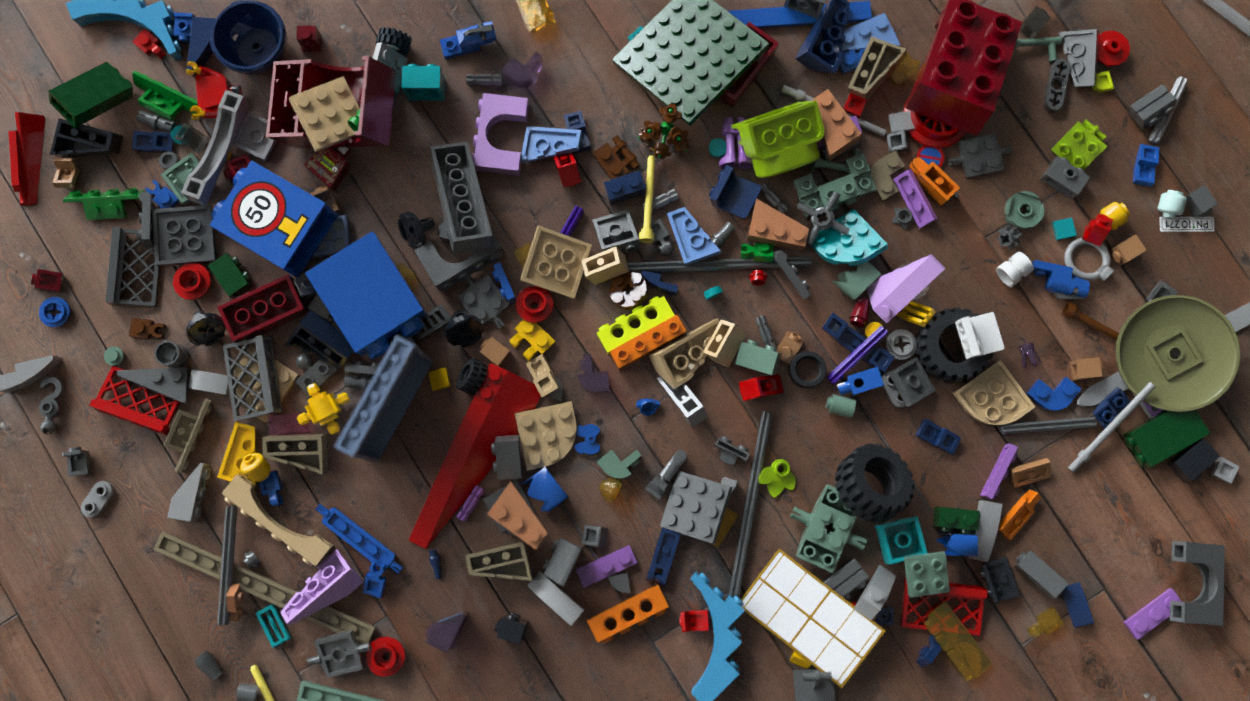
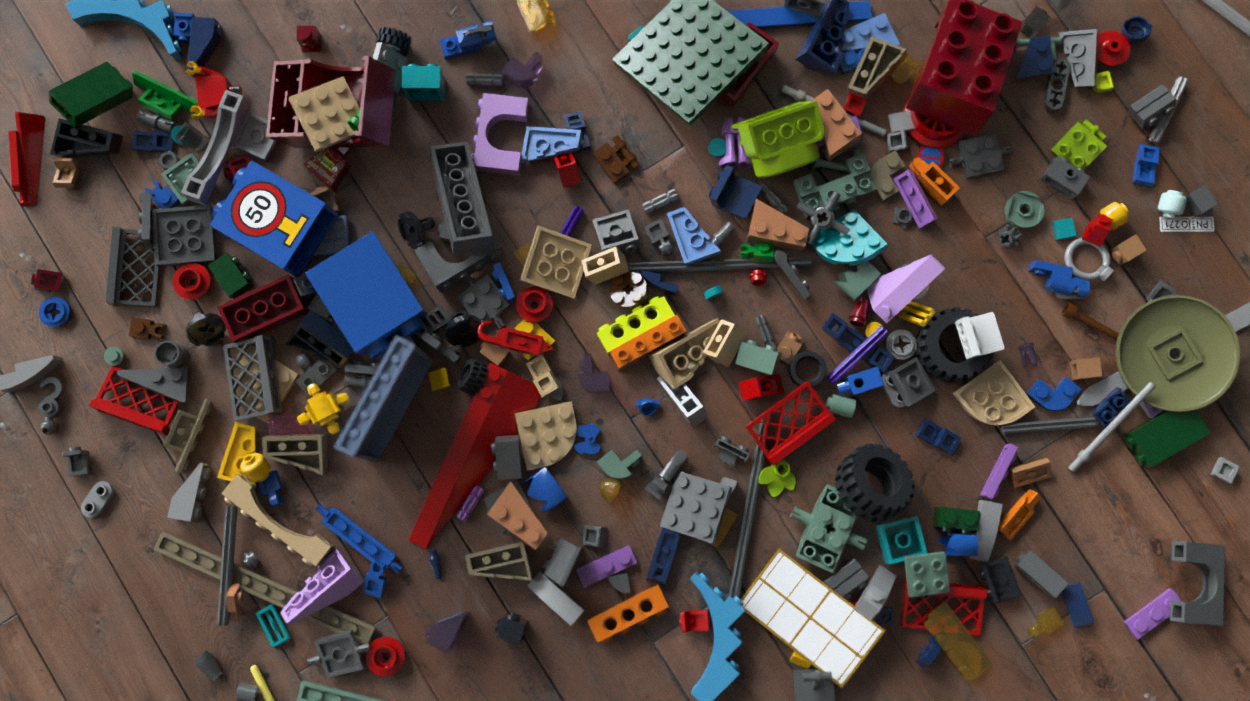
(103, 204): green bracket -> none
(148, 44): red plate -> none
(209, 382): light grey slope -> none
(255, 25): dark blue piece -> none
(437, 343): none -> dark grey plate
(515, 340): none -> red plate
(624, 187): dark blue brick -> none
(646, 234): light yellow piece -> none
(675, 135): reddish brown plant -> none
(795, 438): none -> red fence
(1013, 269): white wheel -> none
(1037, 58): none -> dark blue wing
(1136, 29): none -> dark blue hair
(1193, 460): black brick -> none

